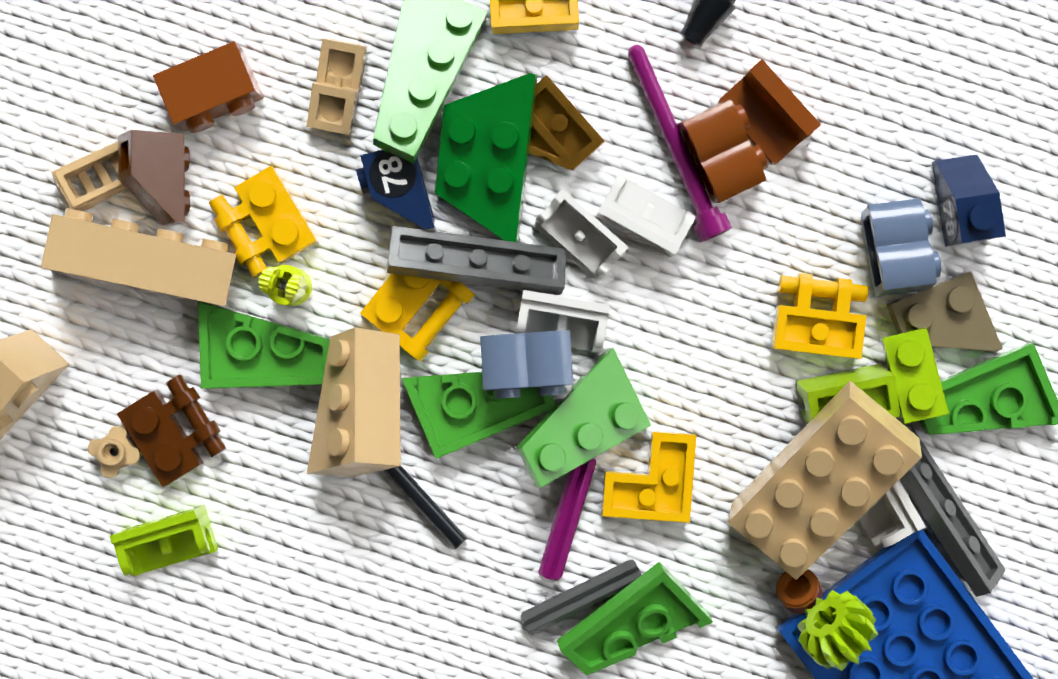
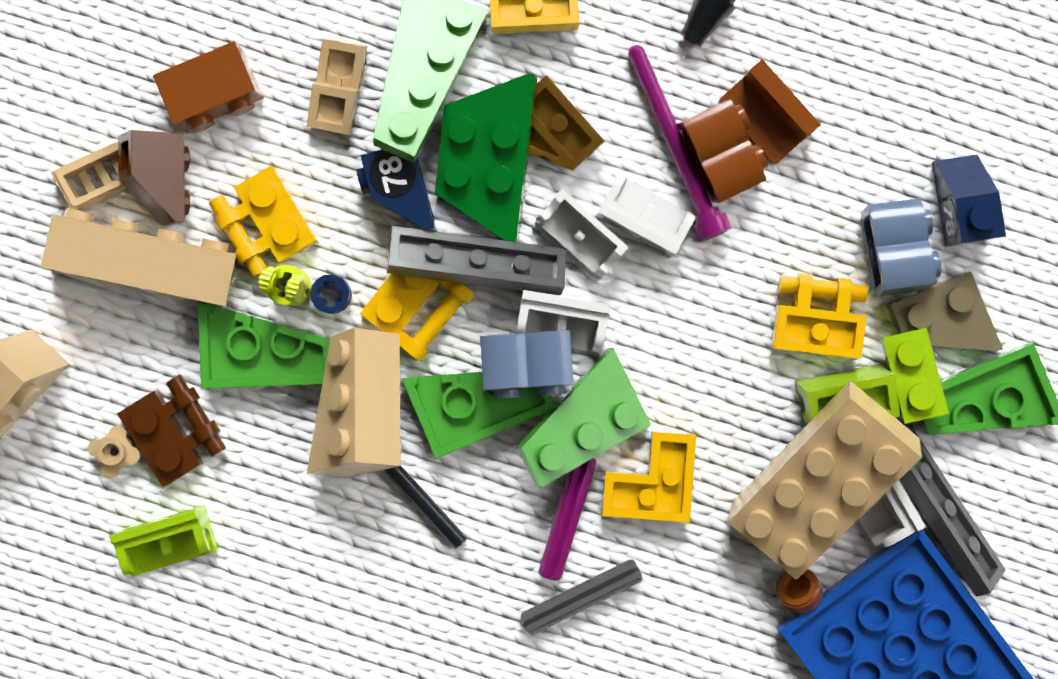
(322, 303): none -> dark blue bush
(639, 614): bright green wing -> none
(837, 630): lime gear -> none

